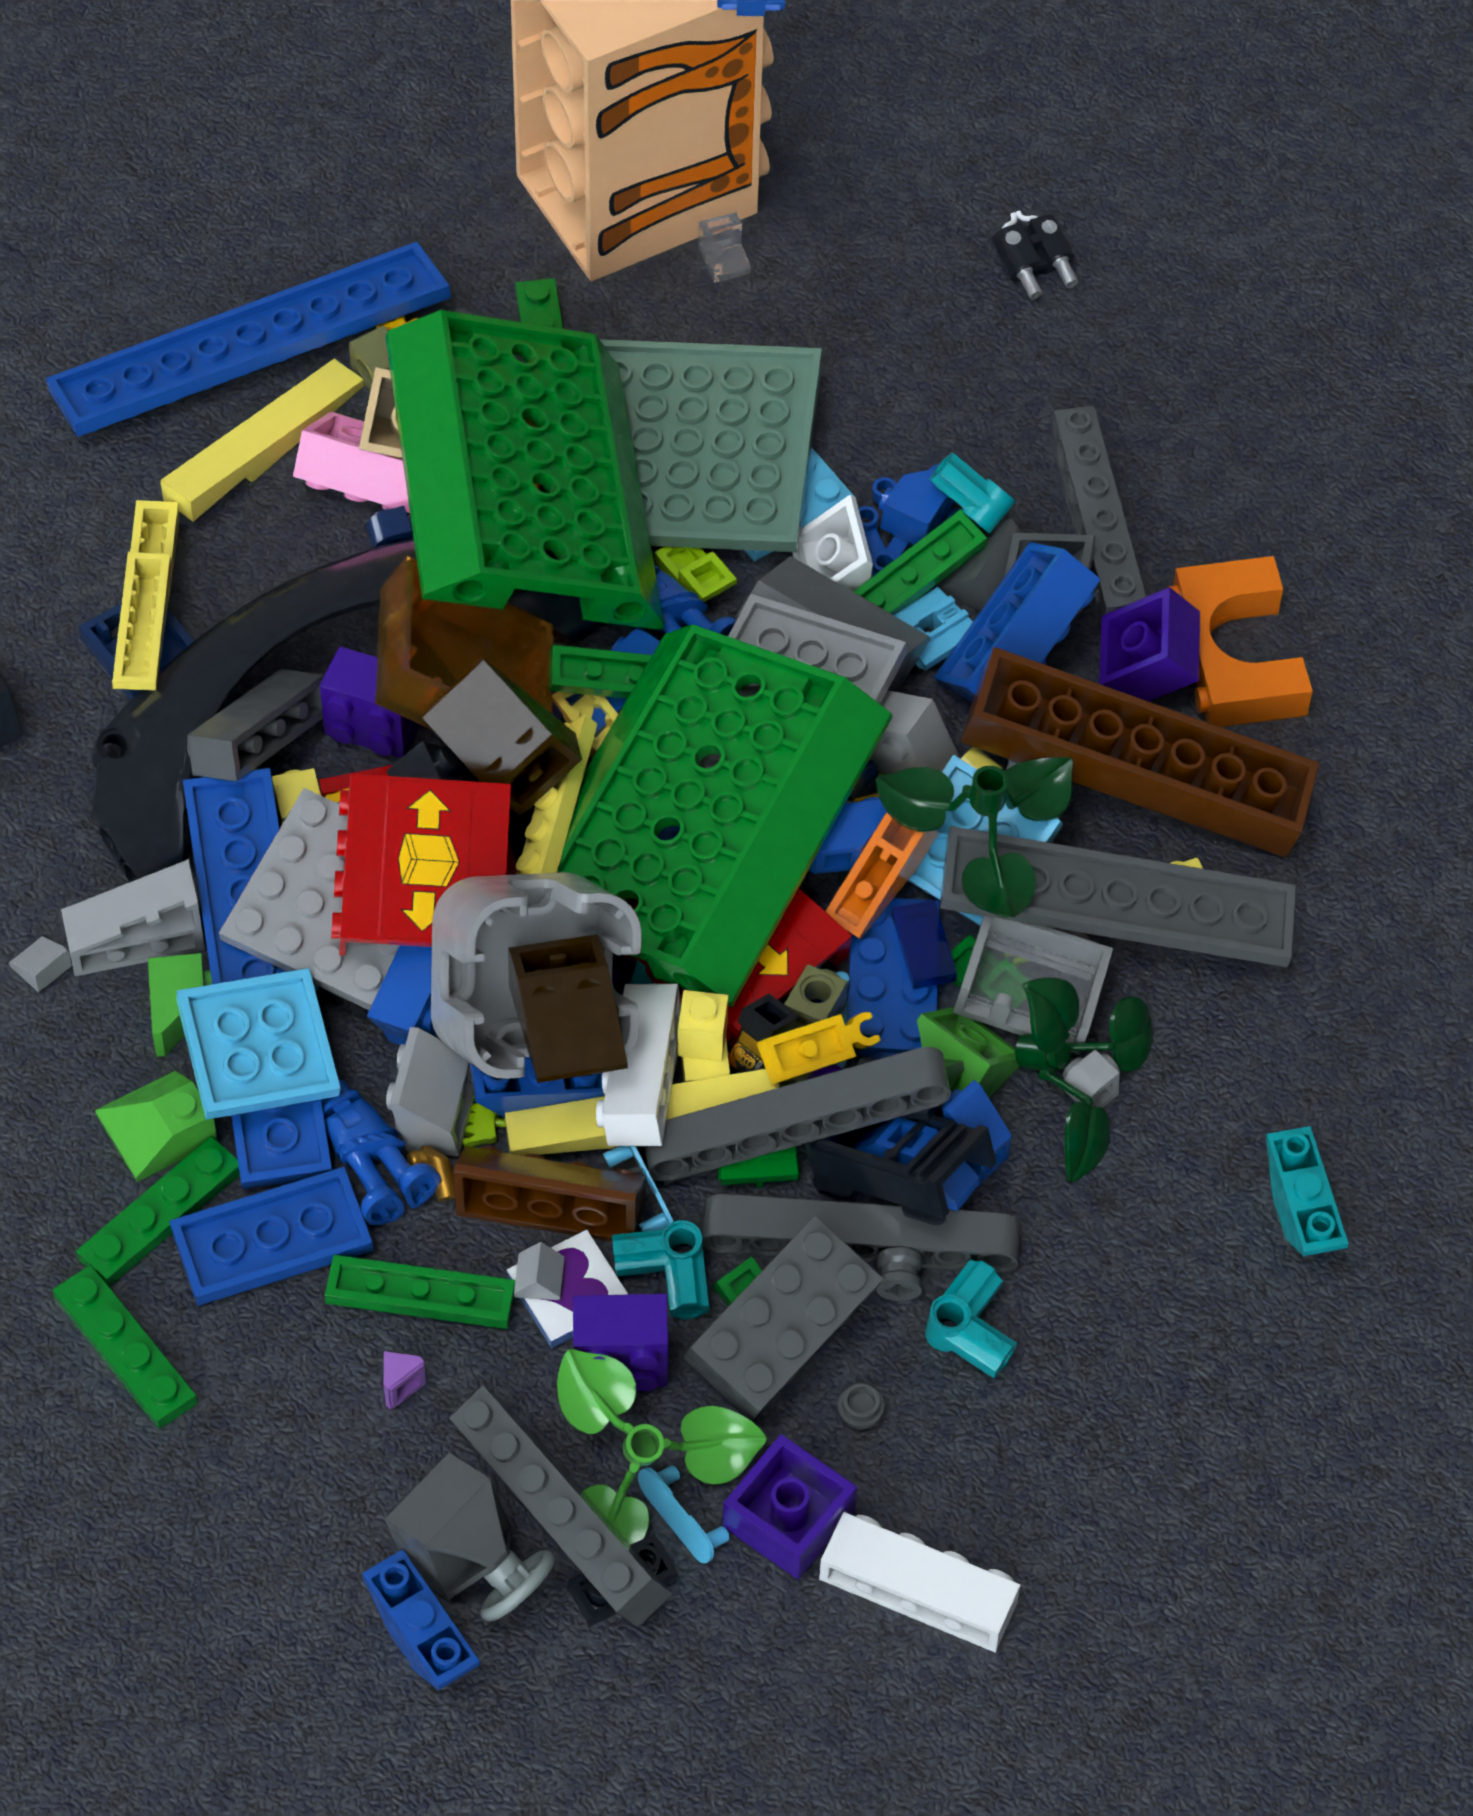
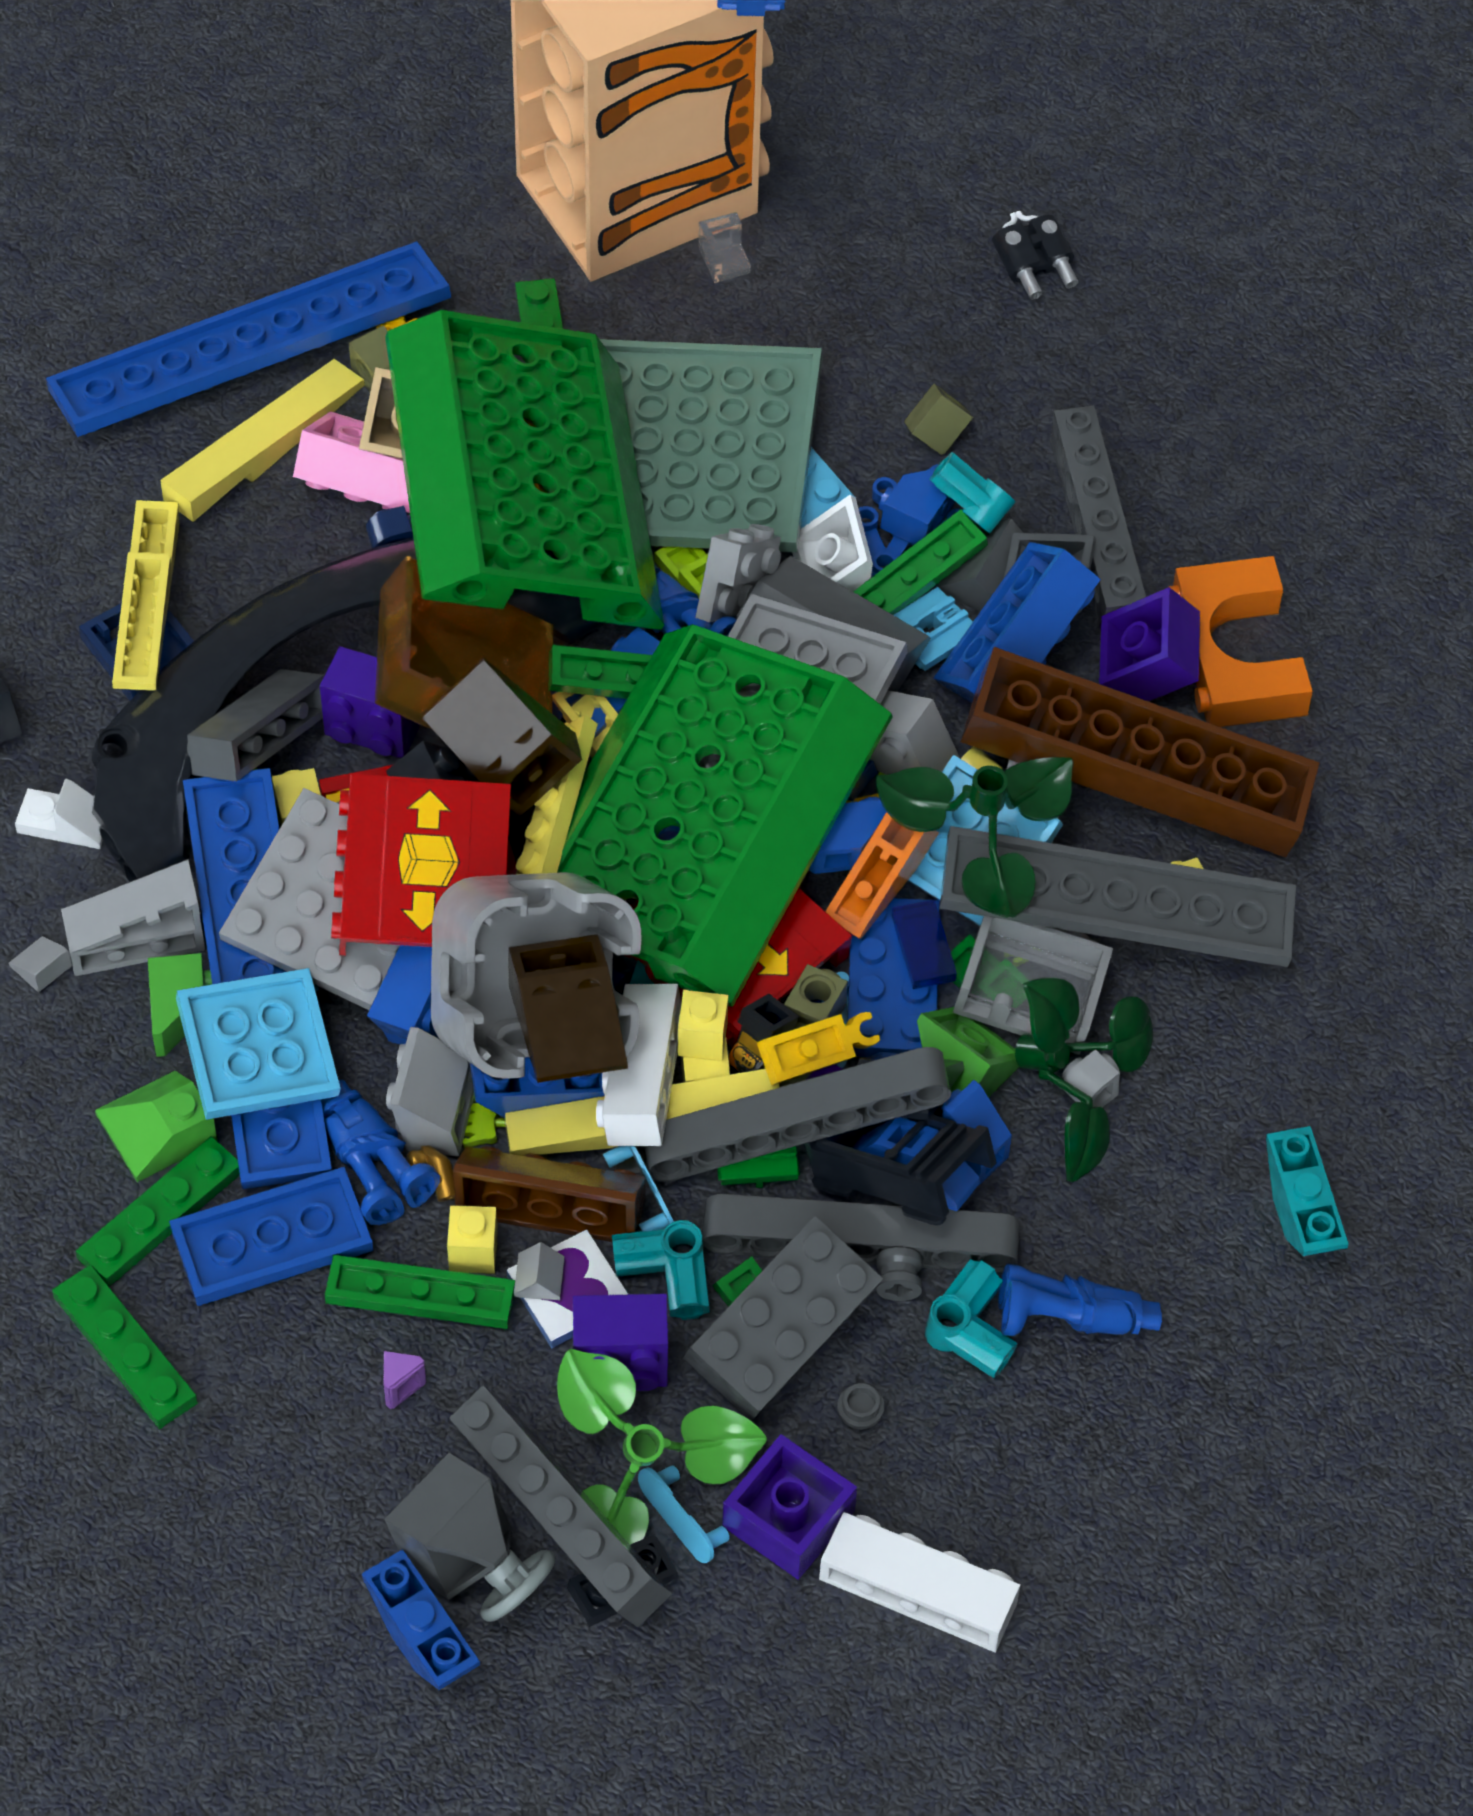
(60, 816): none -> white slope
(472, 1239): none -> light yellow brick
(734, 567): none -> light grey plate
(938, 419): none -> olive panel
(1080, 1302): none -> blue piece

